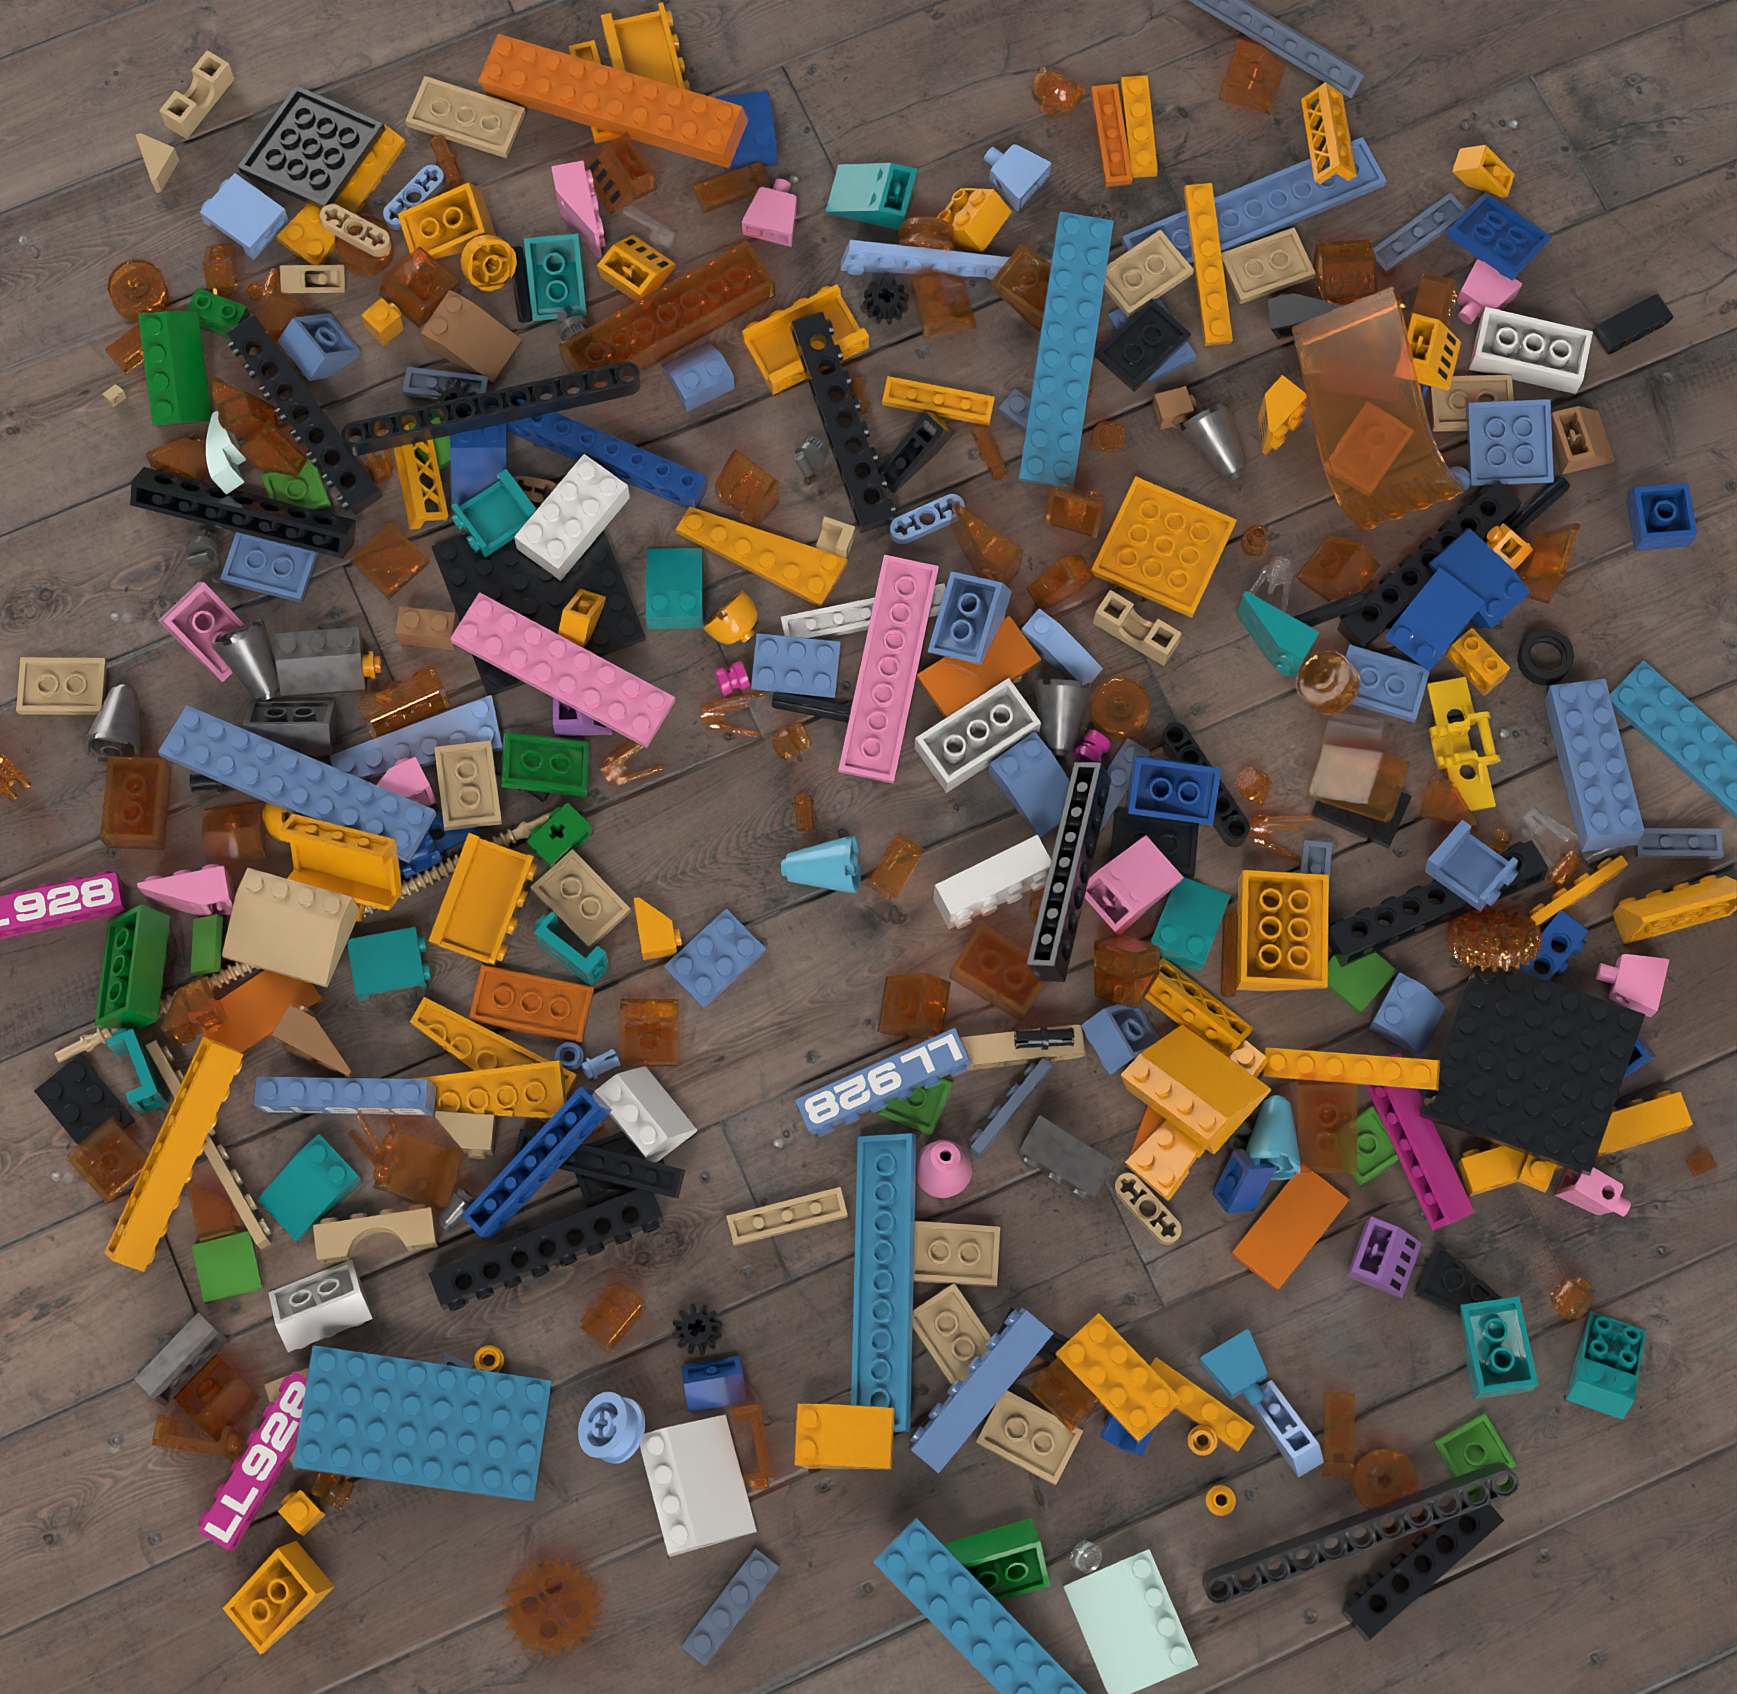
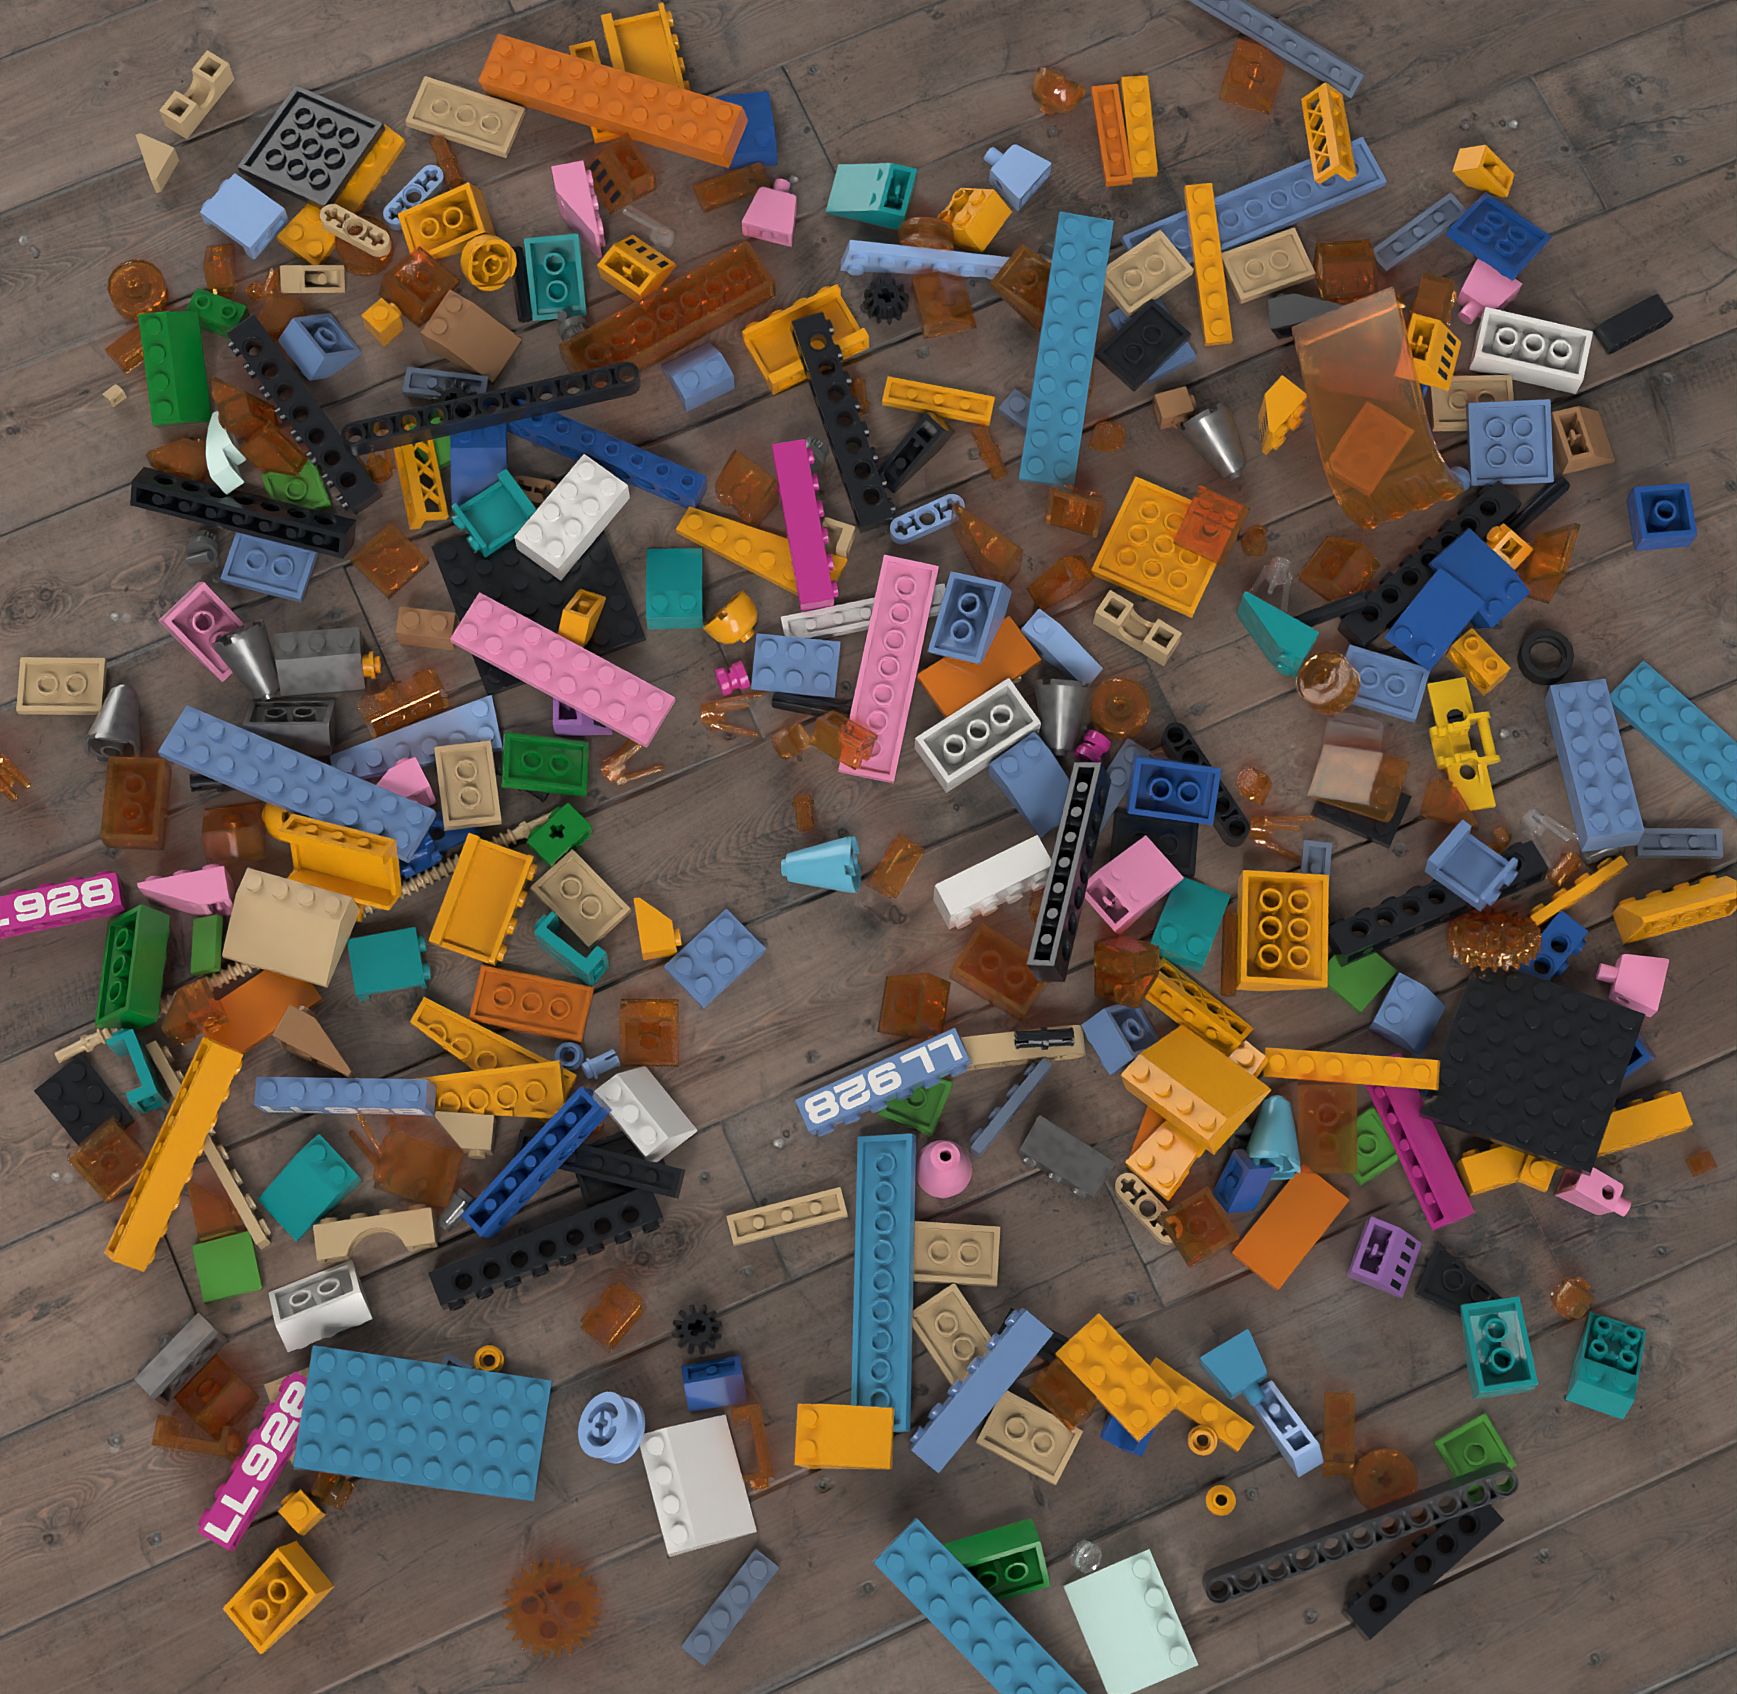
(803, 525): none -> dark pink brick
(843, 739): none -> clear orange hinge
(1198, 1228): none -> clear orange slope
(1211, 525): none -> clear orange slope

